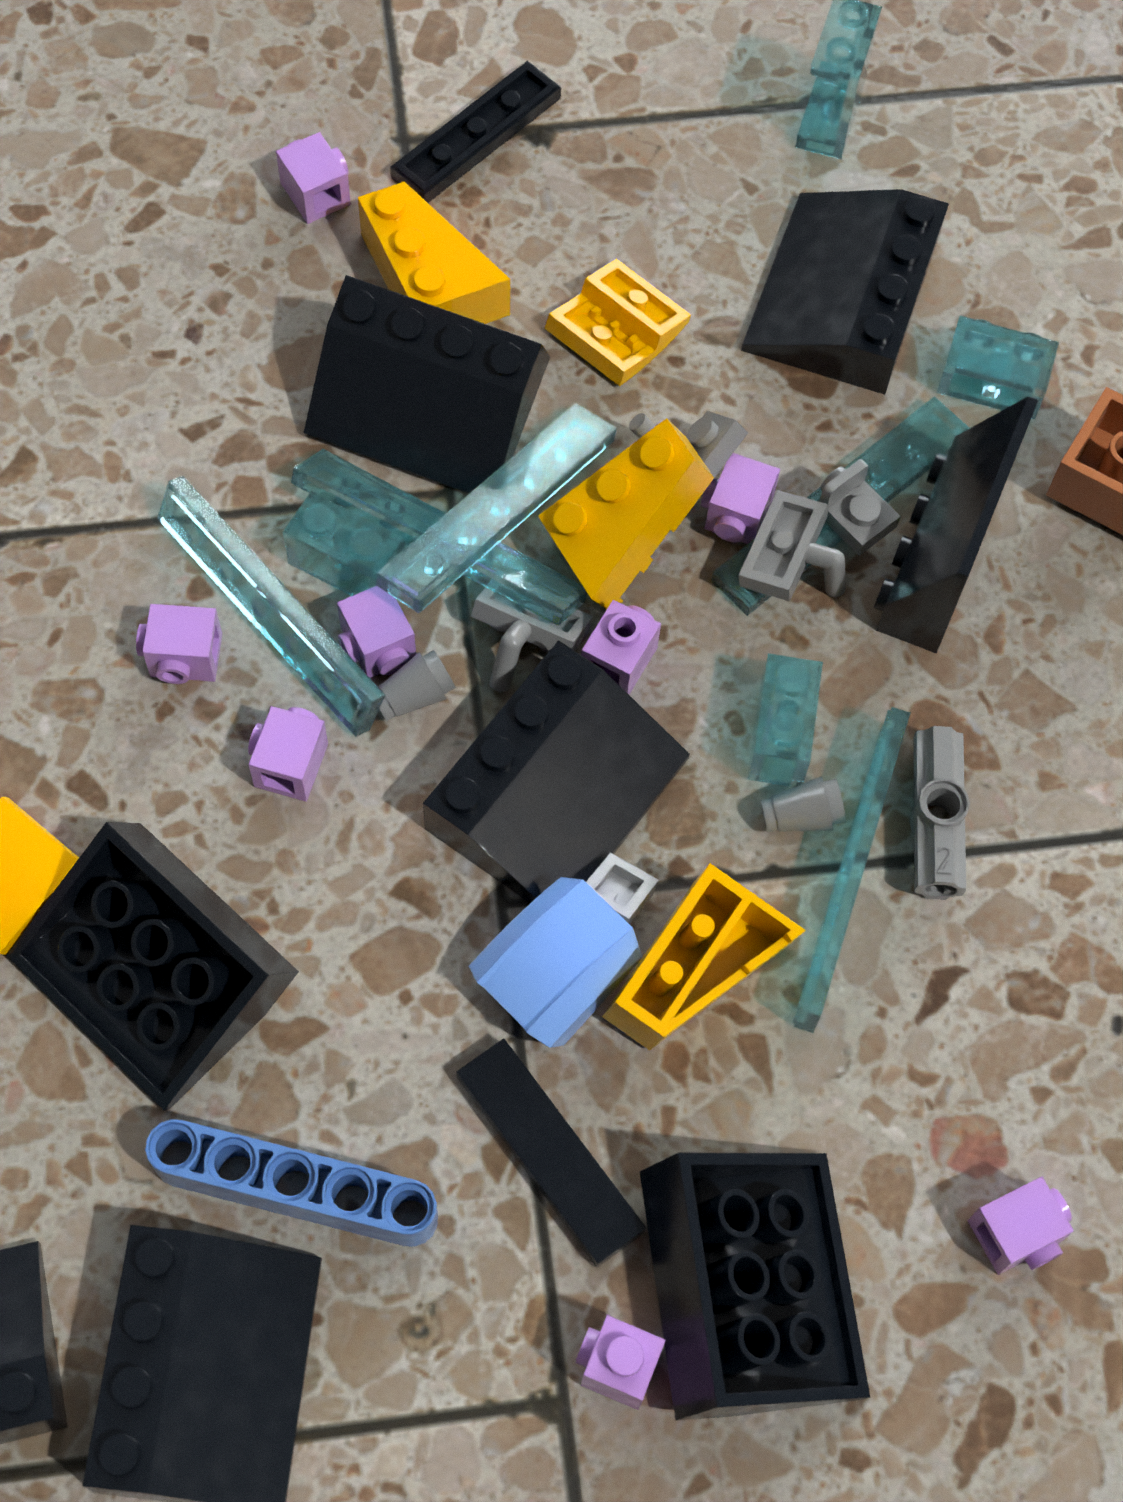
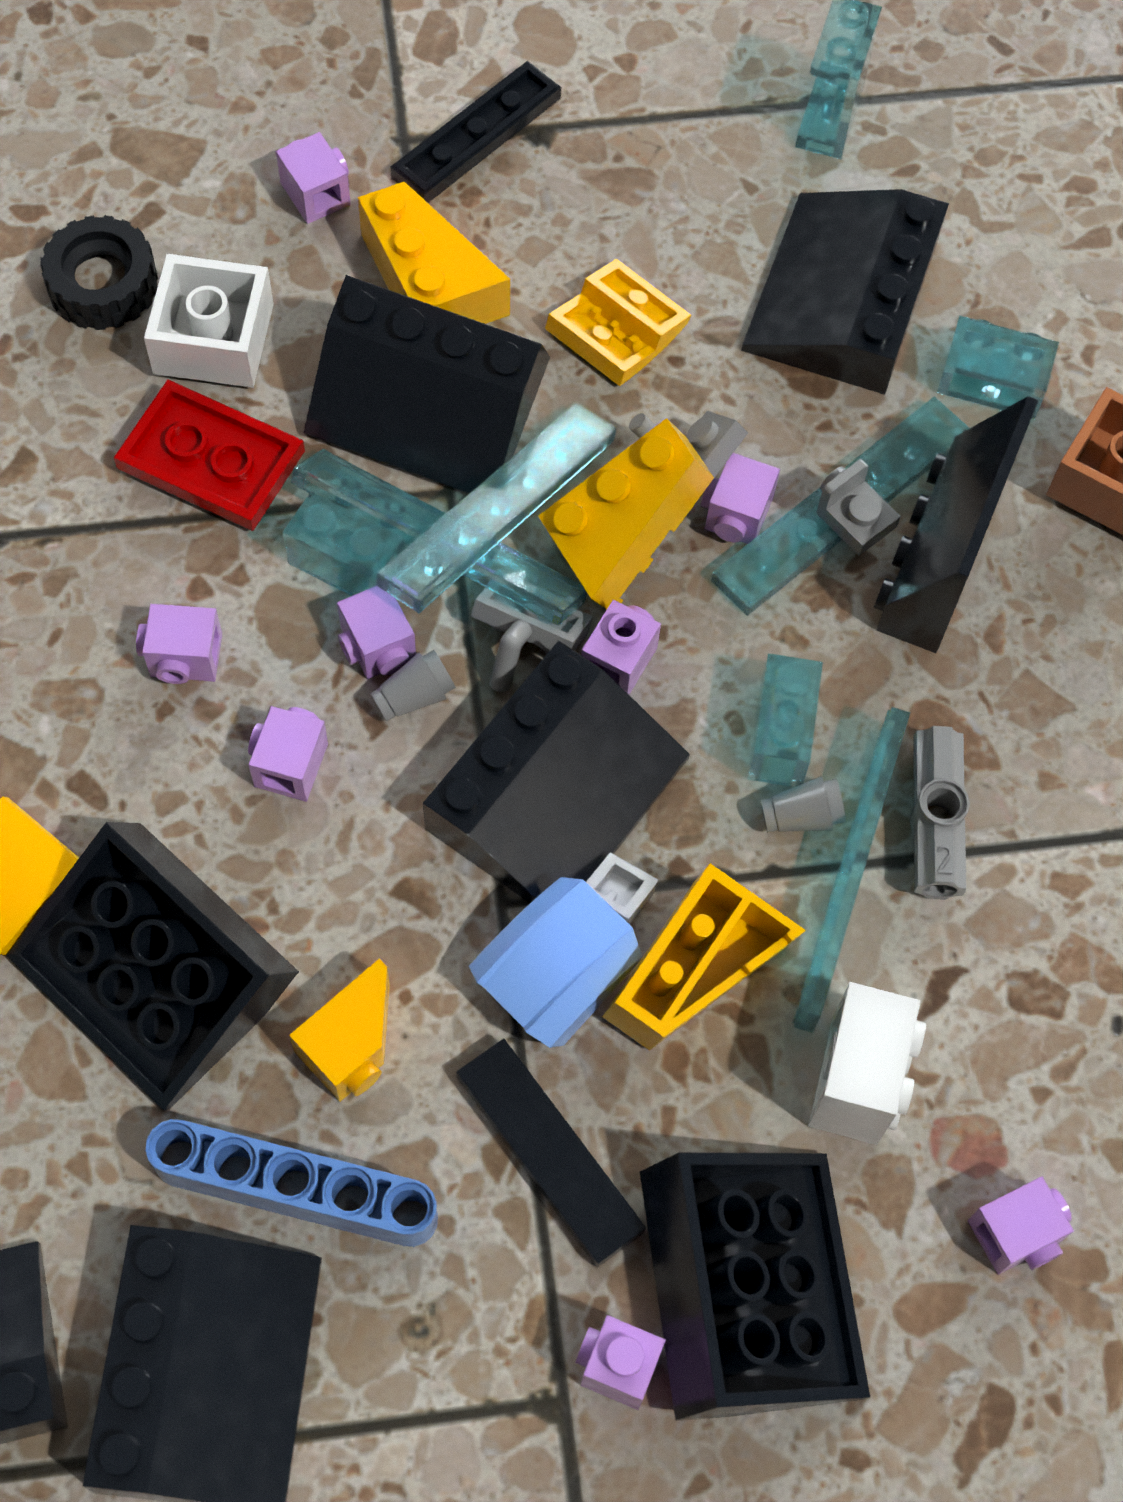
(92, 239): none -> black tyre
(209, 320): none -> white brick
(209, 454): none -> red plate
(270, 607): clear light blue tile -> none
(348, 1035): none -> yellow slope
(786, 546): light grey plate -> none
(866, 1063): none -> white brick

